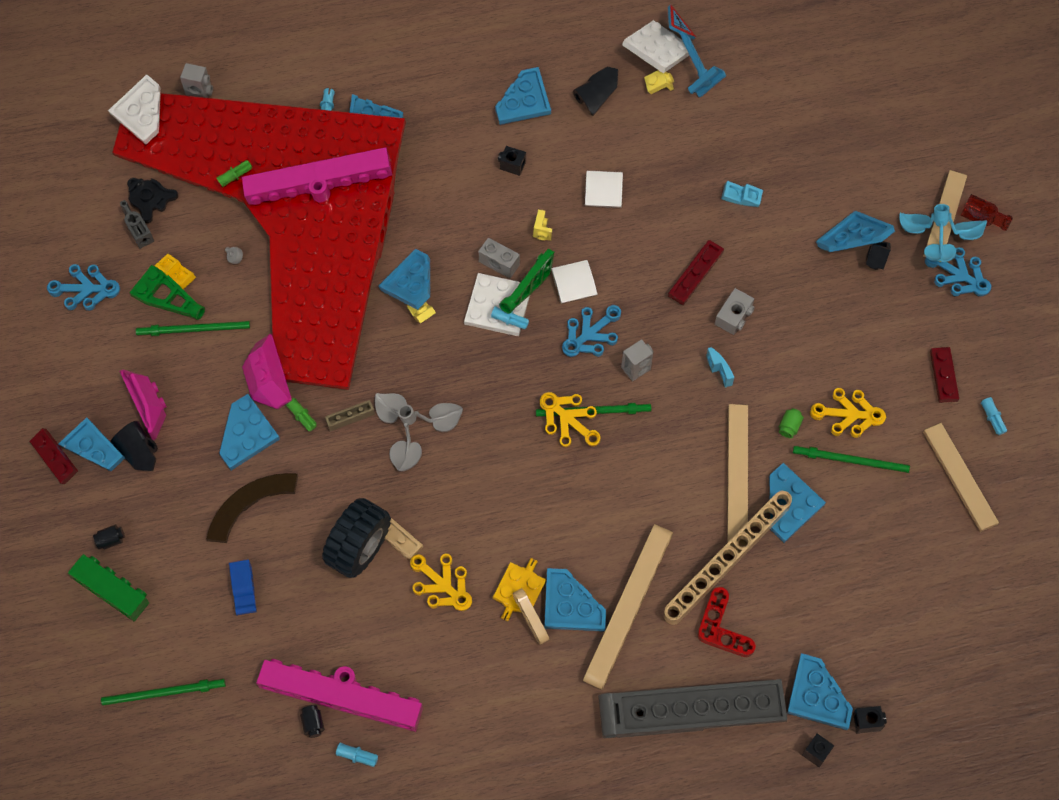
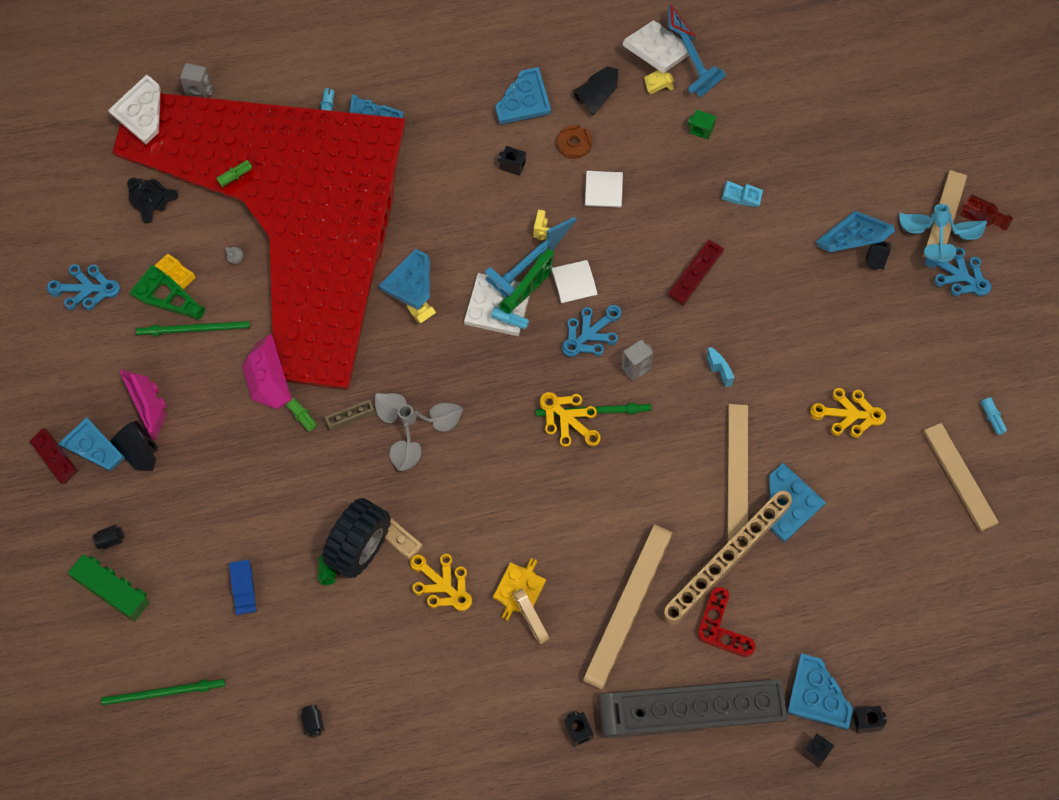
(136, 226): dark grey piece -> none
(245, 433): dark azure plate -> none
(245, 498): dark brown tile -> none
(317, 177): dark pink hinge -> none
(326, 574): none -> green cone
(340, 695): dark pink hinge -> none
(356, 754): medium azure axle -> none
(499, 258): light grey brick -> none
(554, 236): none -> dark azure piece
(571, 604): dark azure plate -> none
(574, 150): none -> dark orange tile
(578, 737): none -> black brick
(701, 124): none -> green brick
(738, 302): light grey brick -> none
(790, 423): bright green brick -> none
(813, 452): green bar -> none
(944, 374): dark red plate -> none

